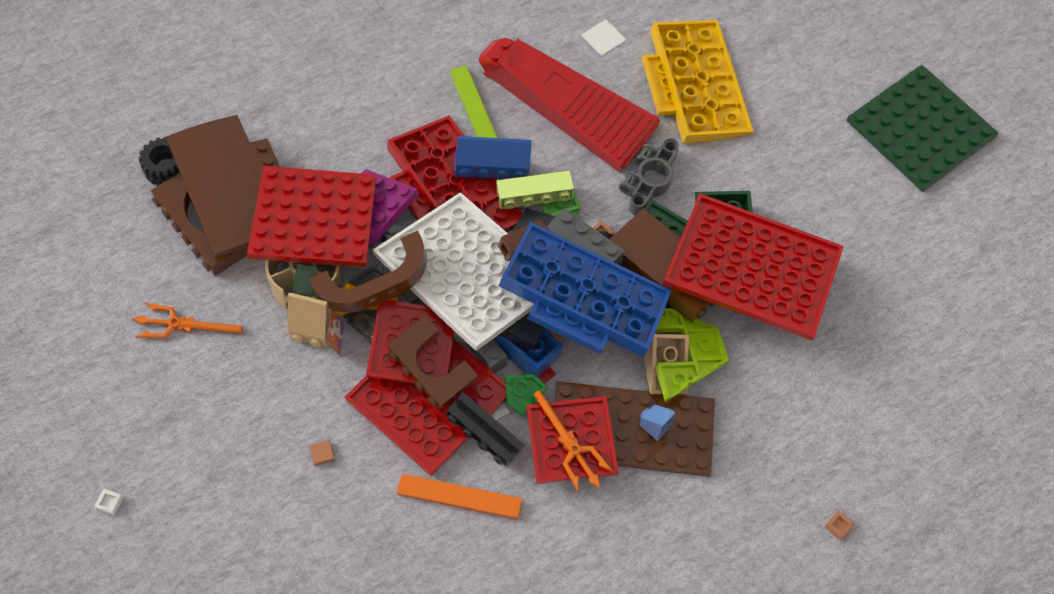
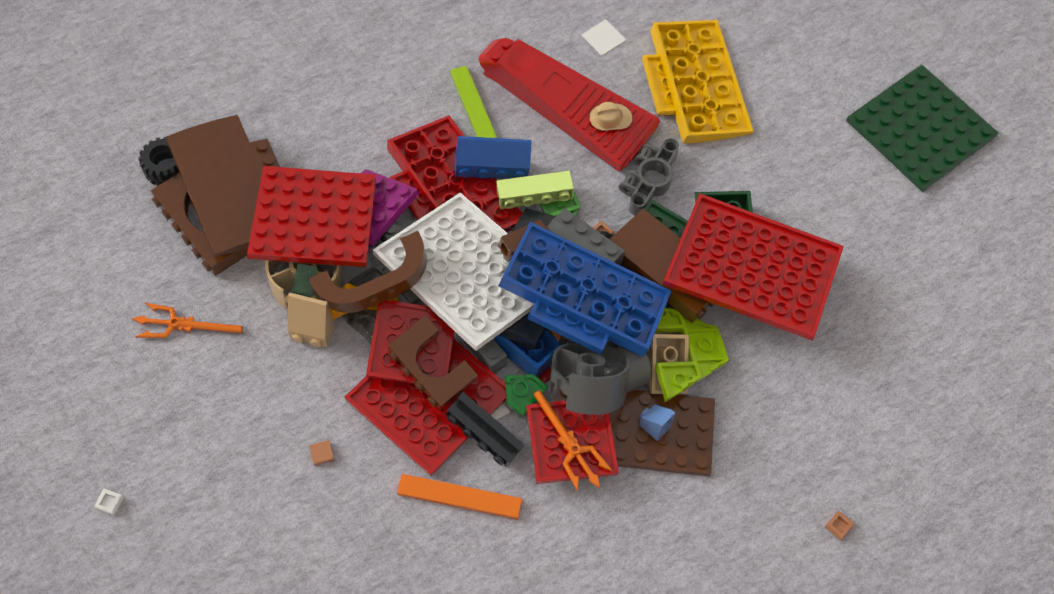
(335, 332): sticker -> none
(597, 381): none -> dark grey animal
(610, 116): none -> tan piece

